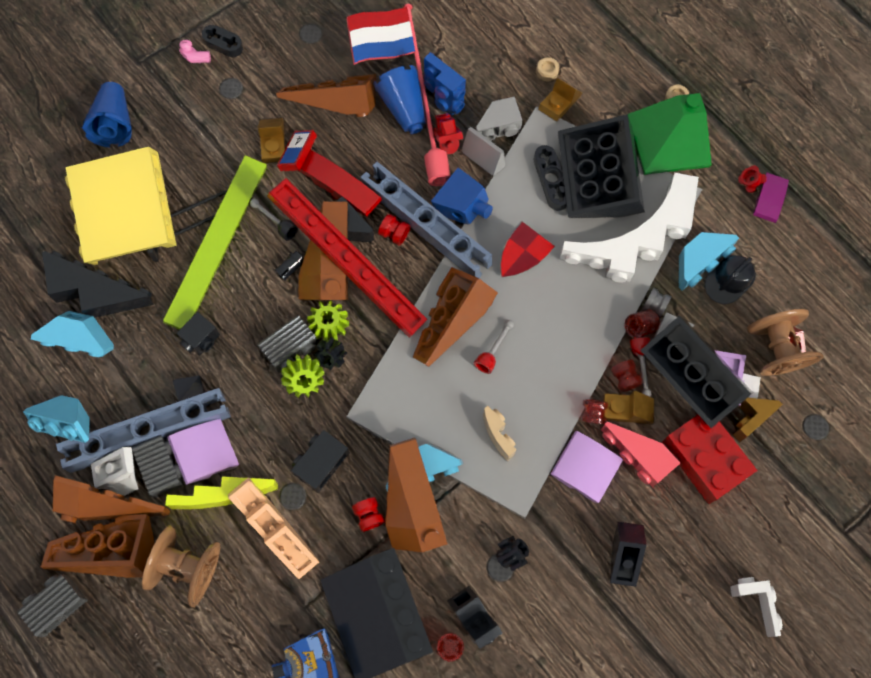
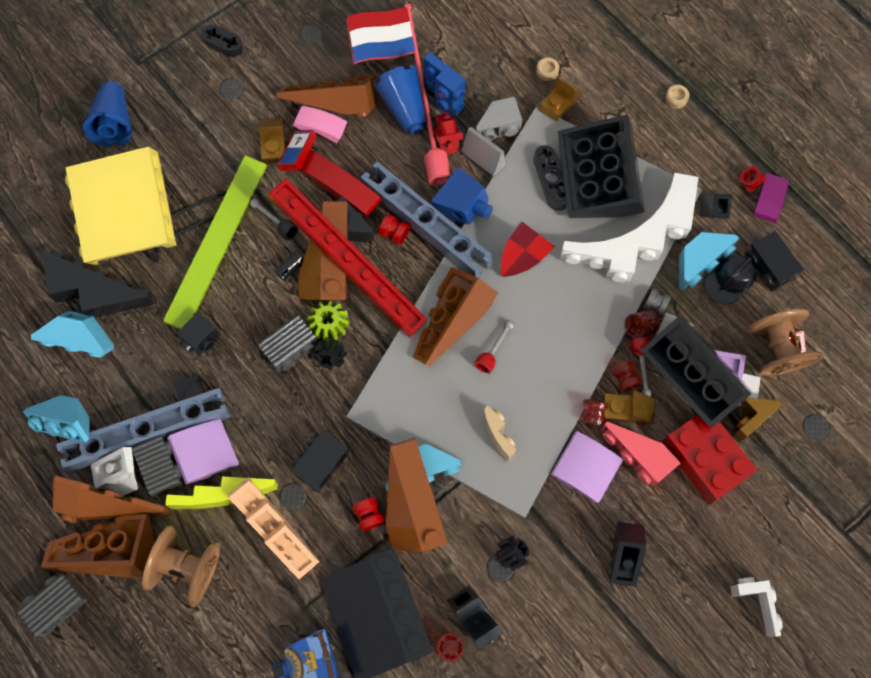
(192, 55): bright pink arm -> none
(312, 371): lime gear -> none
(321, 122): none -> bright pink slope
(672, 135): green slope -> none
(715, 205): none -> black slope
(774, 261): none -> black brick

